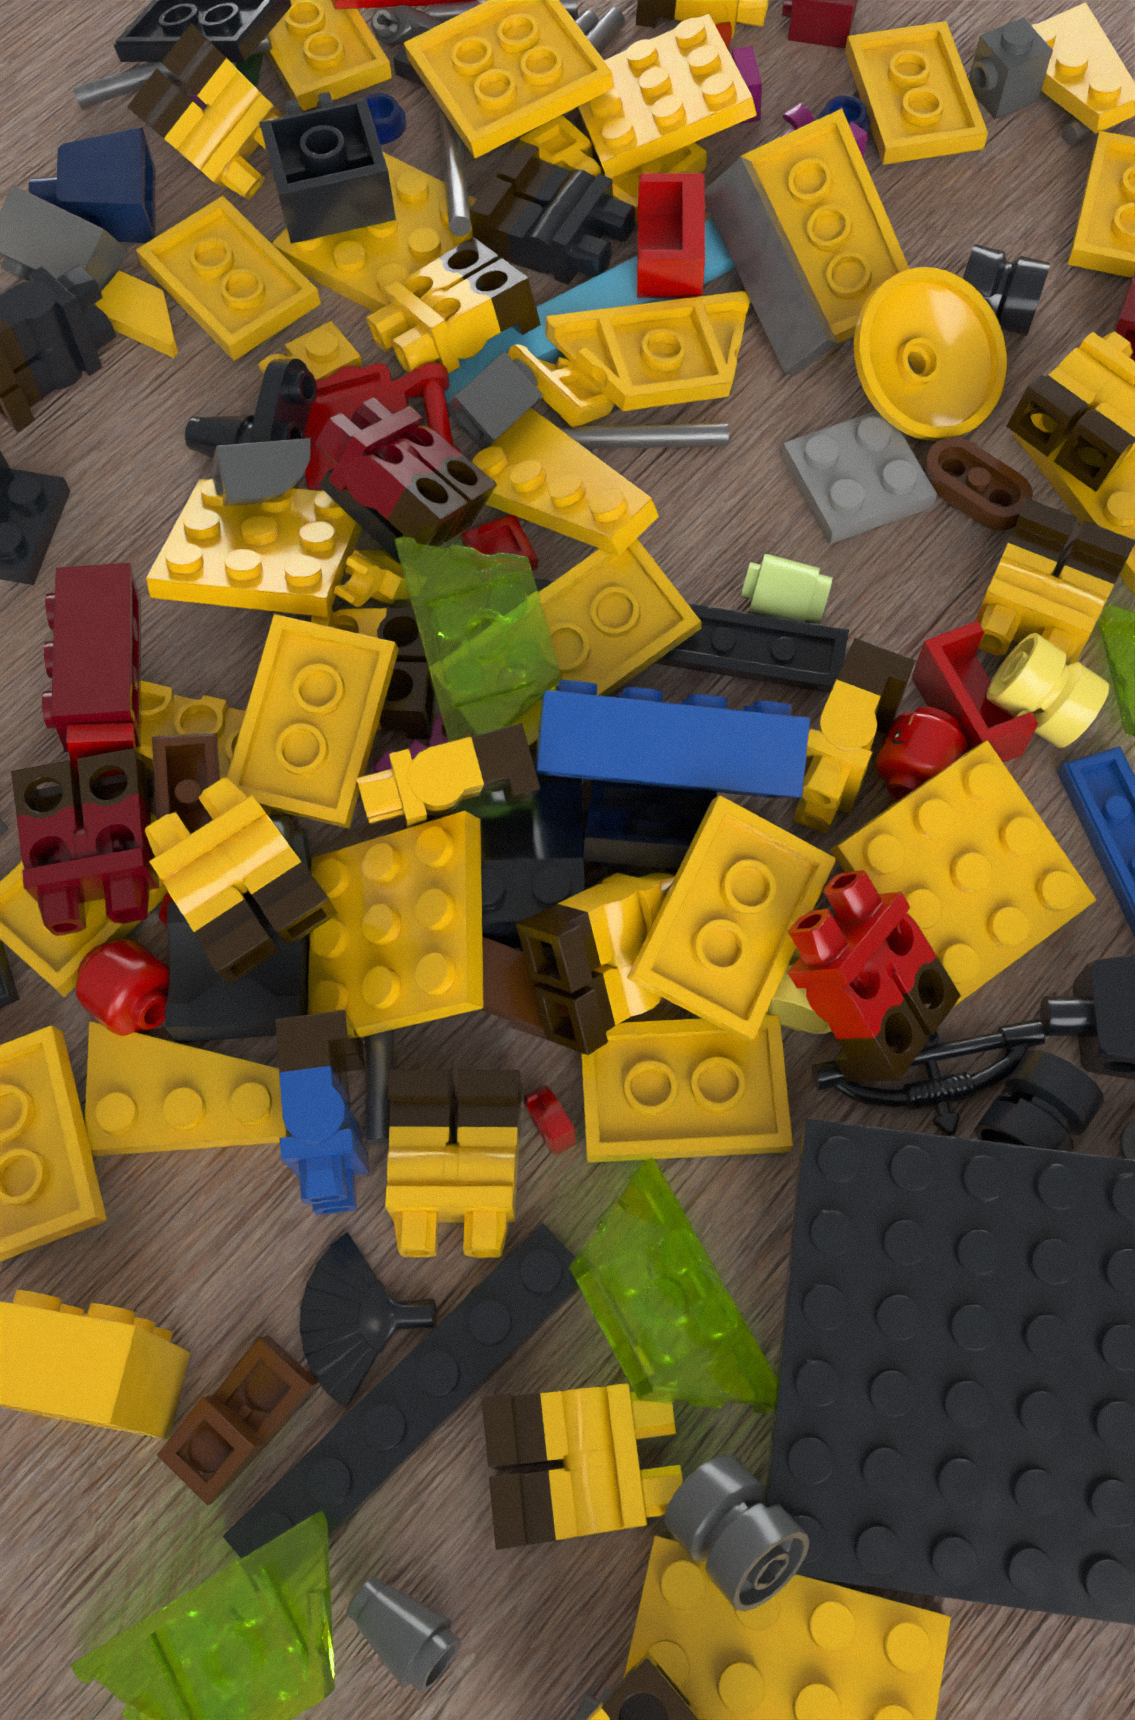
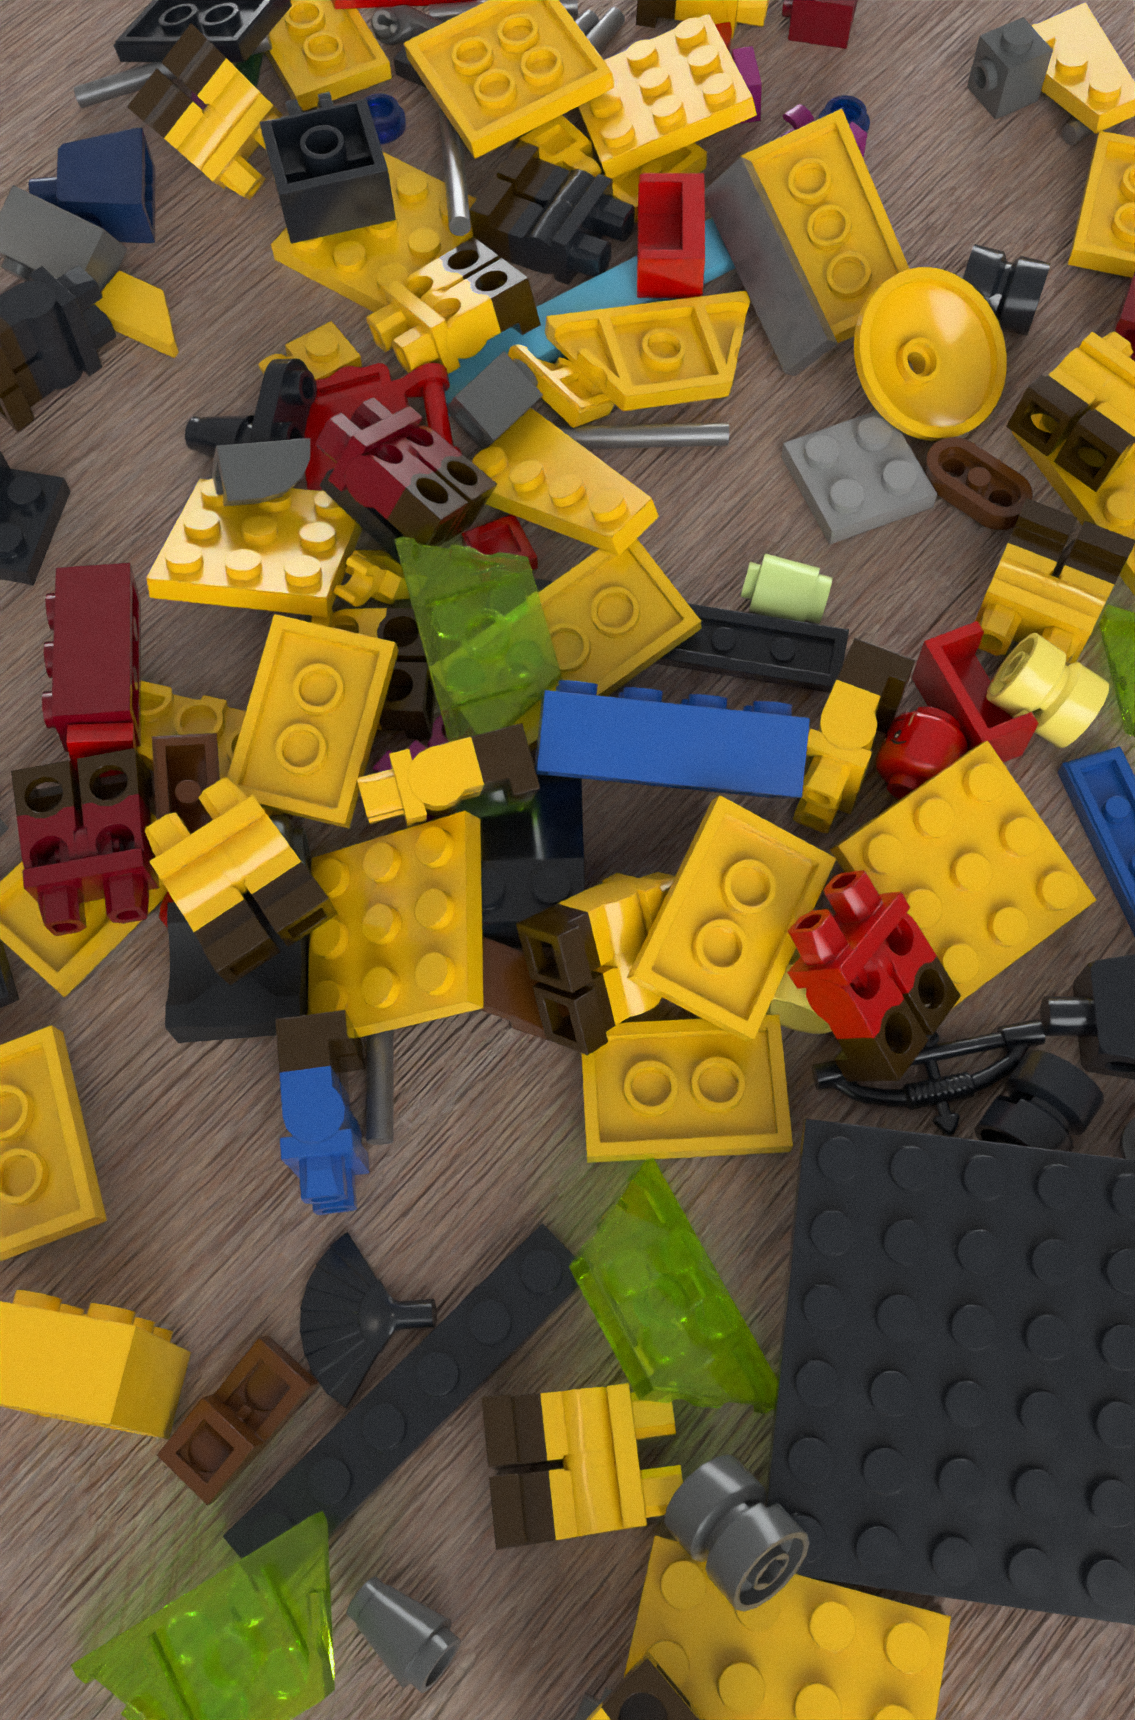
(122, 986): red head -> none
(175, 1097): yellow wing -> none
(228, 277): yellow plate -> none
(450, 1182): yellow hips -> none
(550, 1120): red tile -> none
(642, 824): black plate -> none
(915, 93): yellow plate -> none

